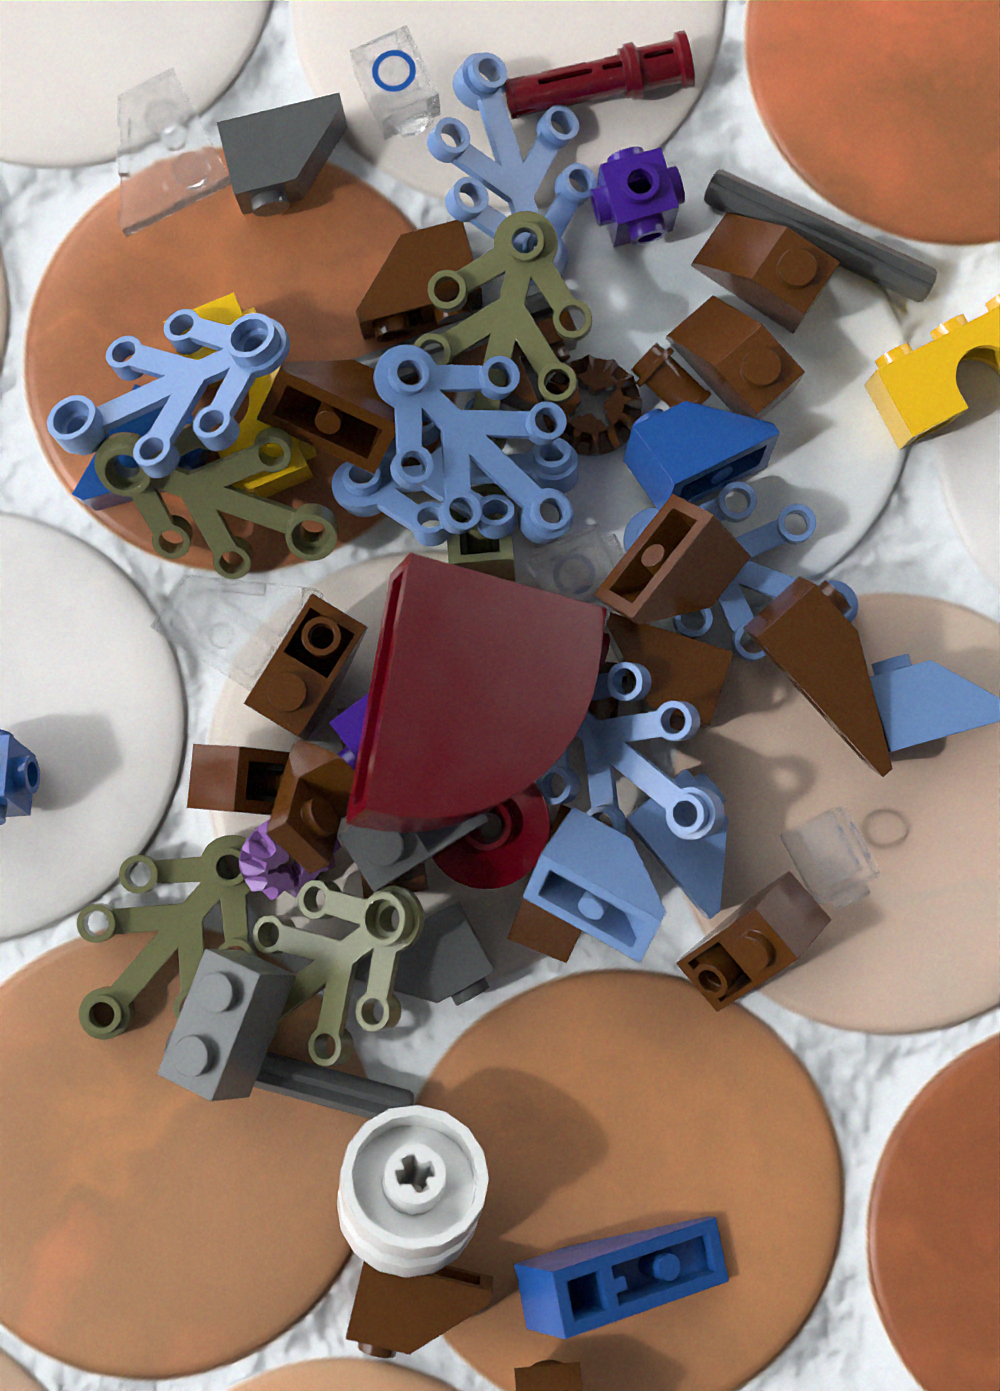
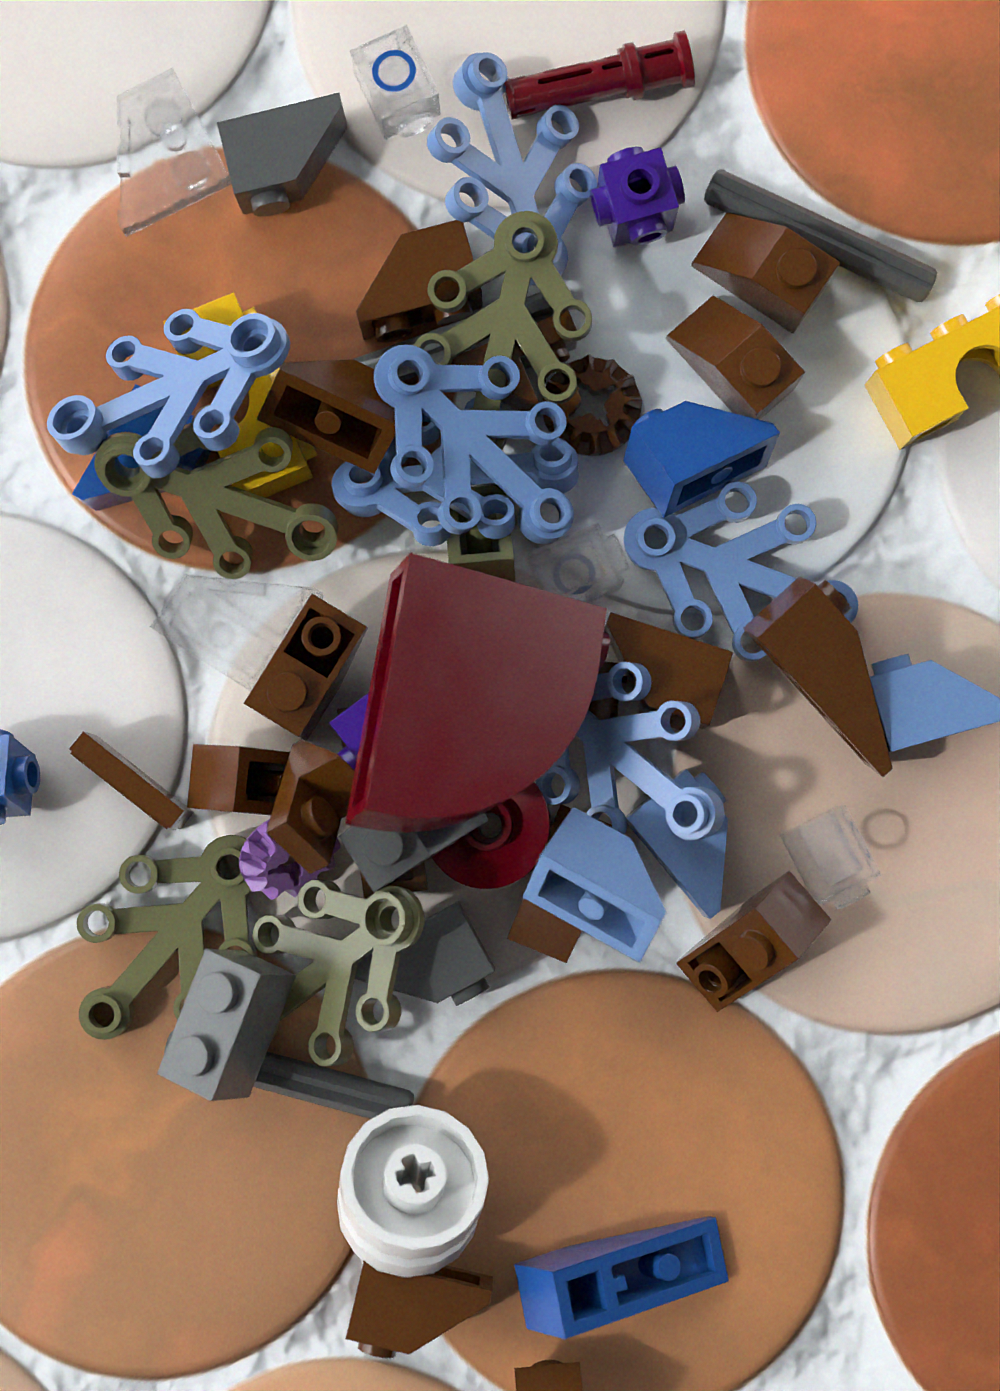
(130, 781): none -> reddish brown tile
(668, 378): reddish brown pin -> none
(674, 565): reddish brown slope -> none

